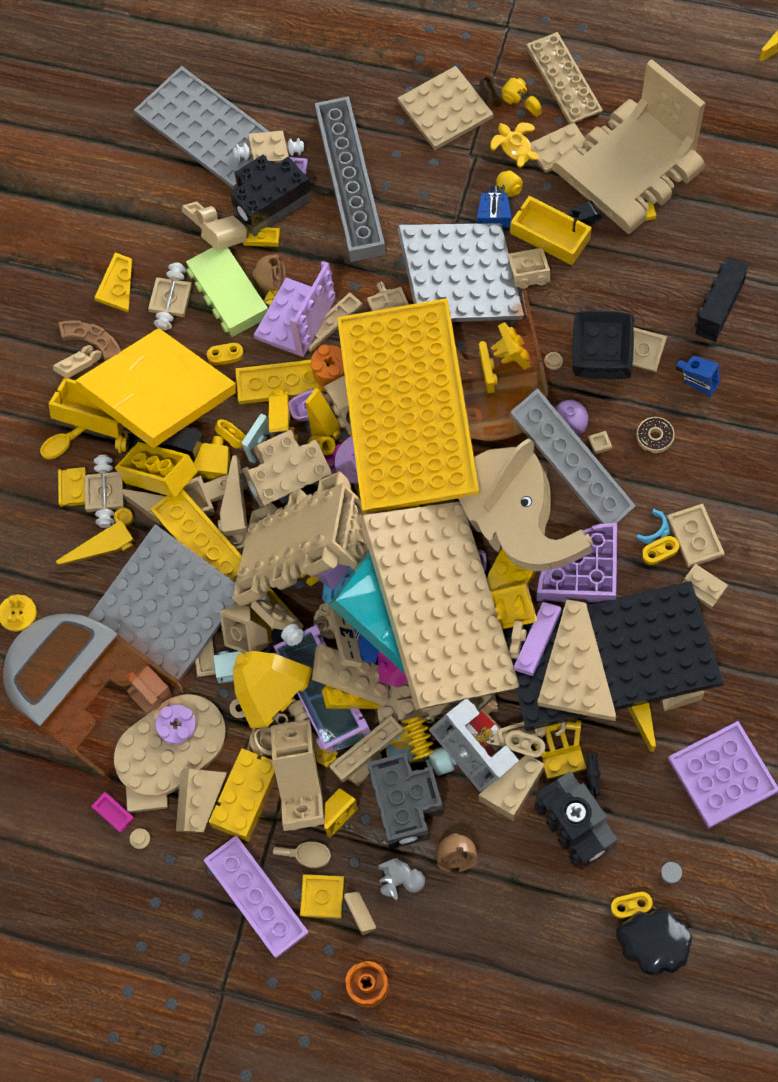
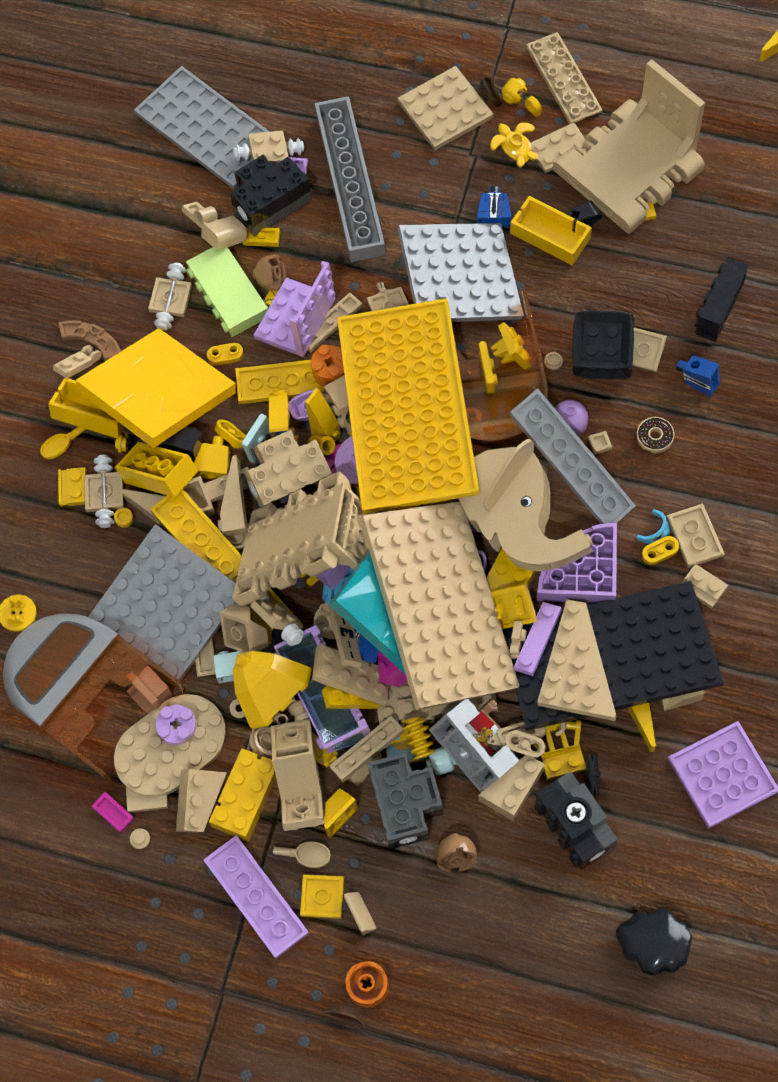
(108, 541): yellow slope -> none
(116, 283): yellow wing -> none
(399, 873): light grey animal -> none
(509, 183): yellow head -> none
(529, 268): tan plate -> none
(630, 904): yellow plate -> none
(671, 873): light grey tile -> none

